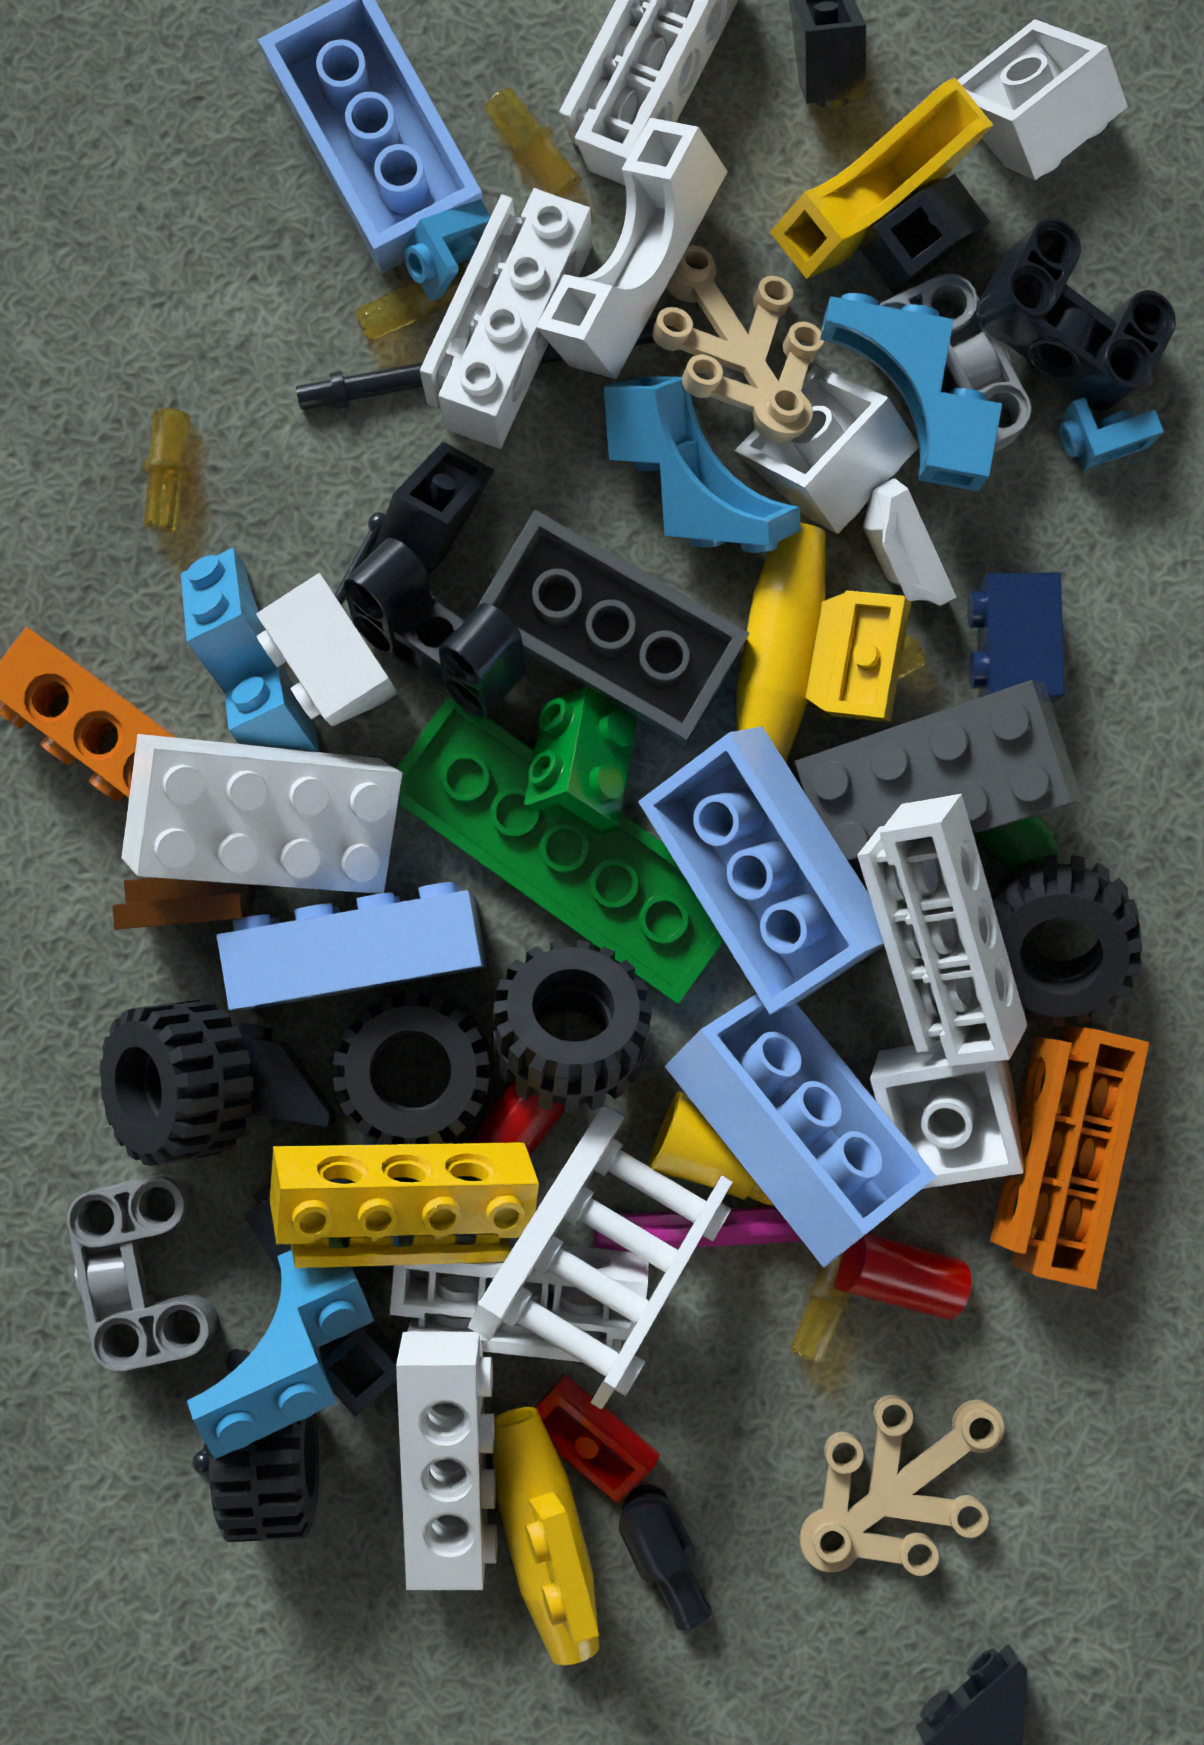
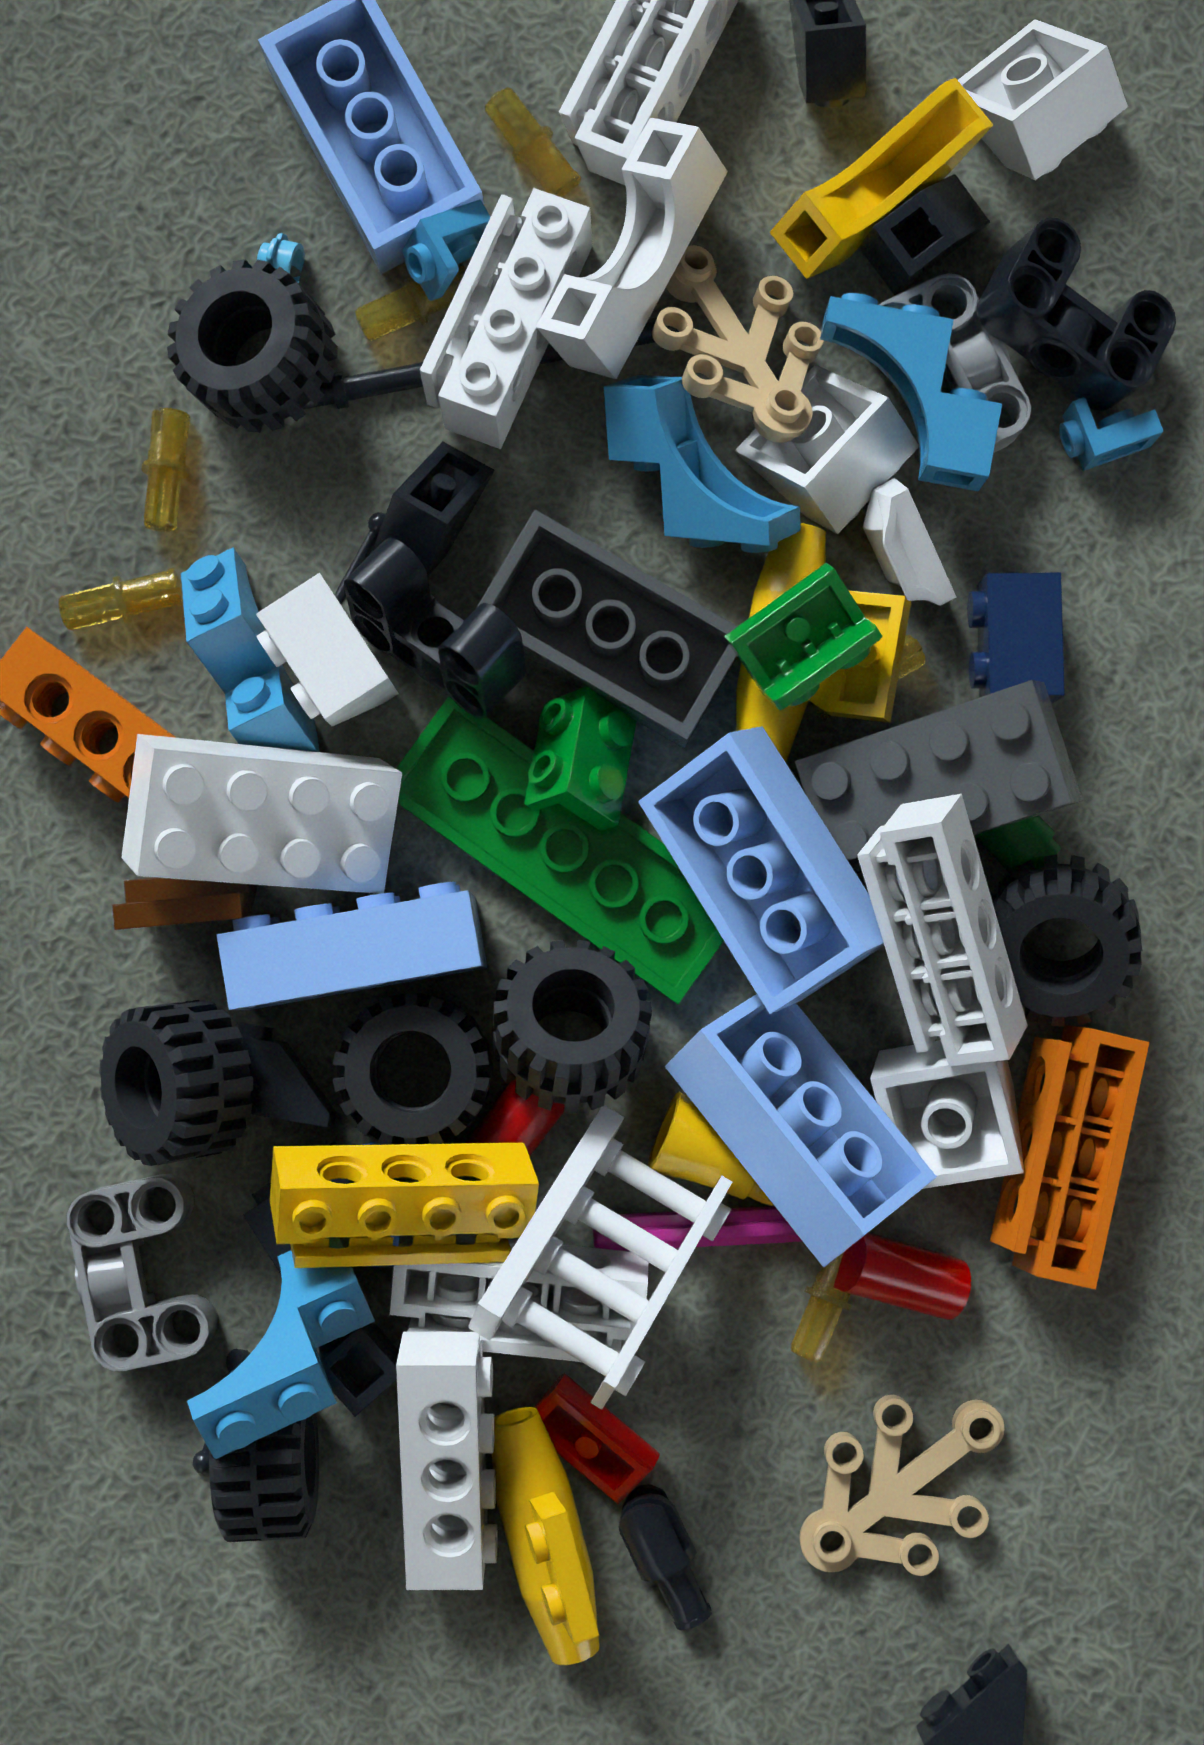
(120, 600): none -> clear yellow axle
(227, 314): none -> black tyre
(283, 254): none -> medium azure plate
(803, 638): none -> green bracket

